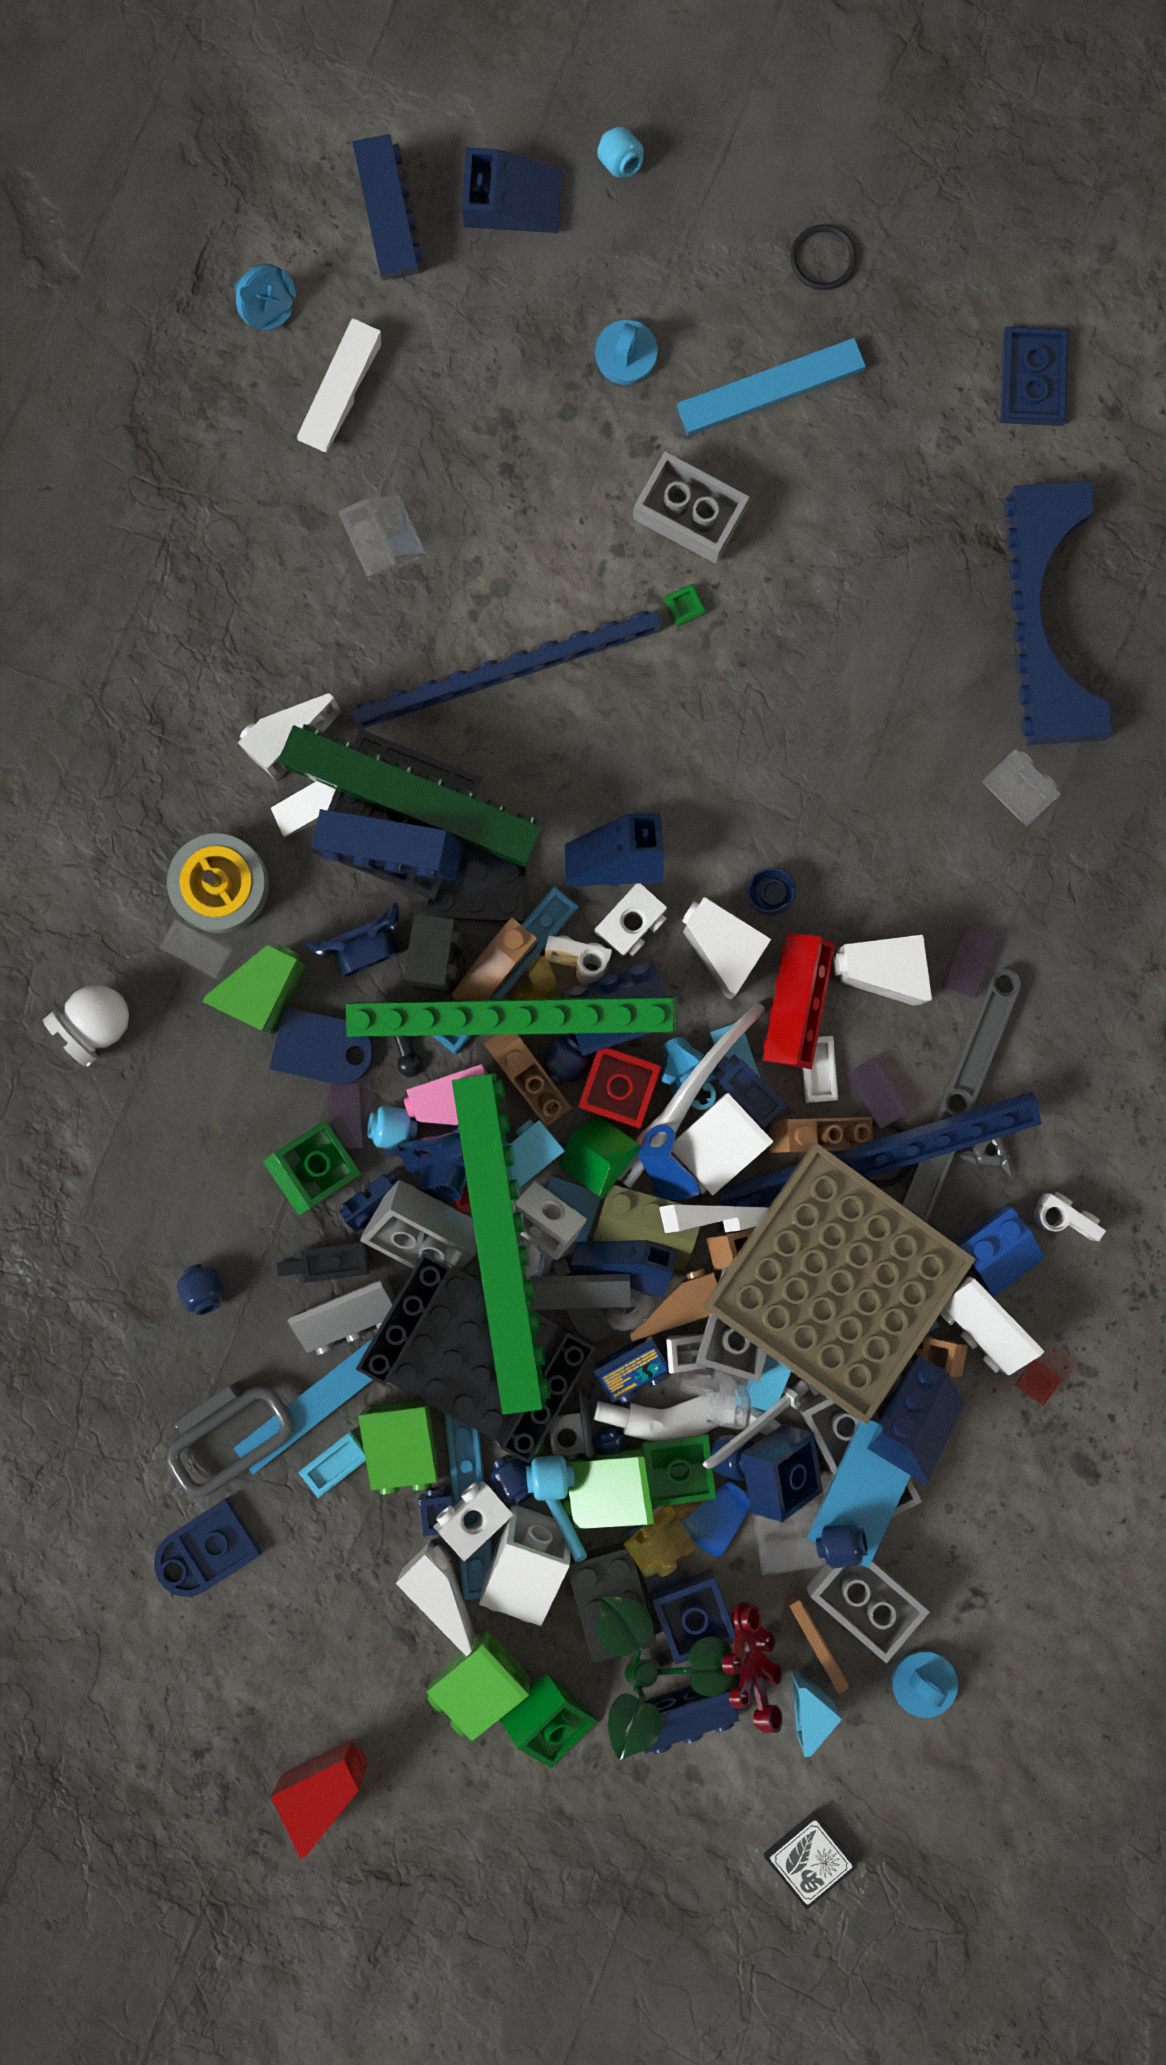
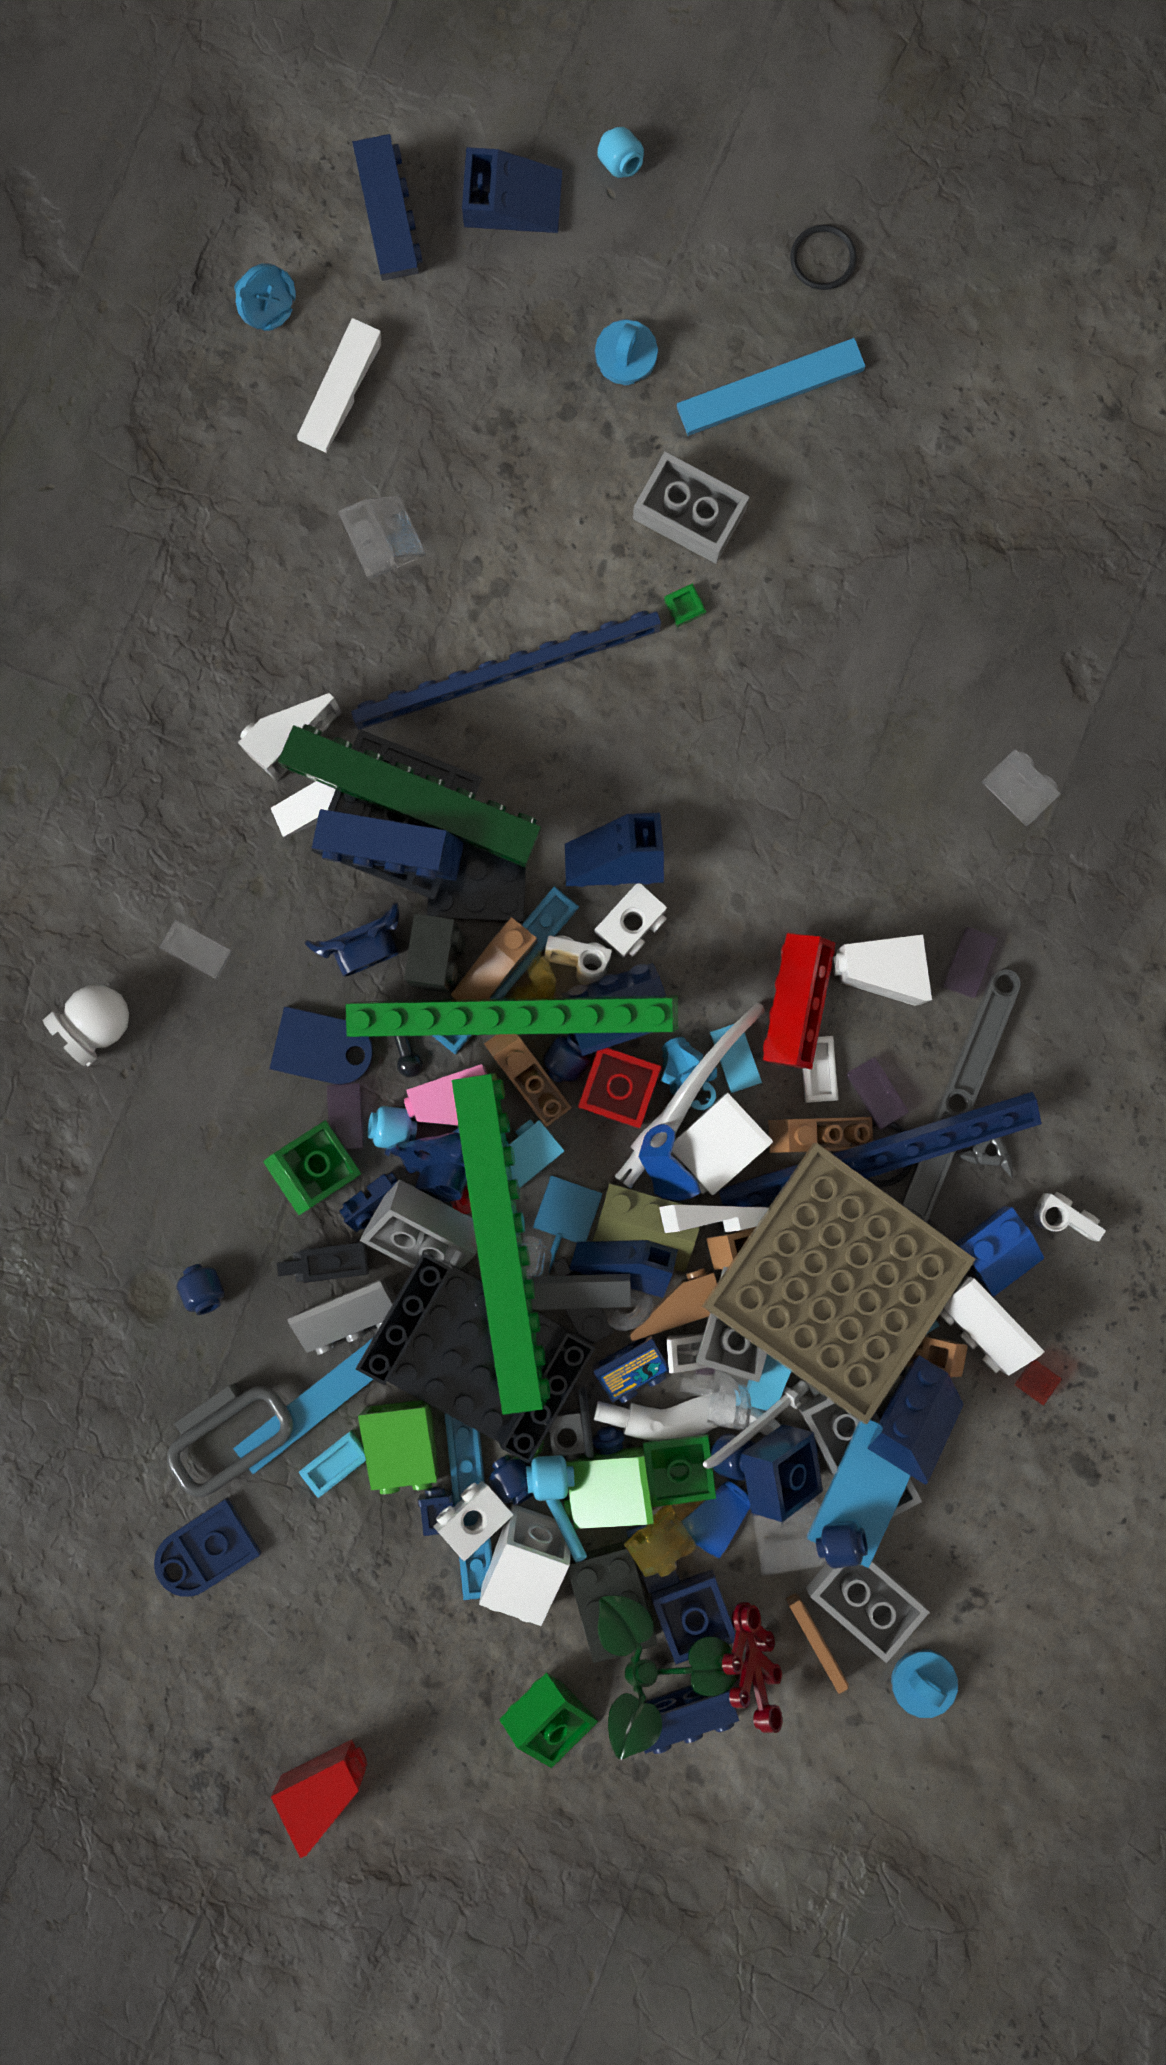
(218, 883): wheel -> none
(259, 988): bright green slope -> none
(435, 1589): white slope -> none
(479, 1687): bright green slope -> none
(549, 1220): white brick -> none
(598, 1155): green slope -> none
(723, 944): white slope -> none
(748, 1090): dark blue hinge -> none
(771, 891): dark blue hair -> none
(810, 1860): tile -> none
(814, 1713): medium azure slope -> none
(1034, 376): dark blue tile -> none
(1053, 702): dark blue arch -> none

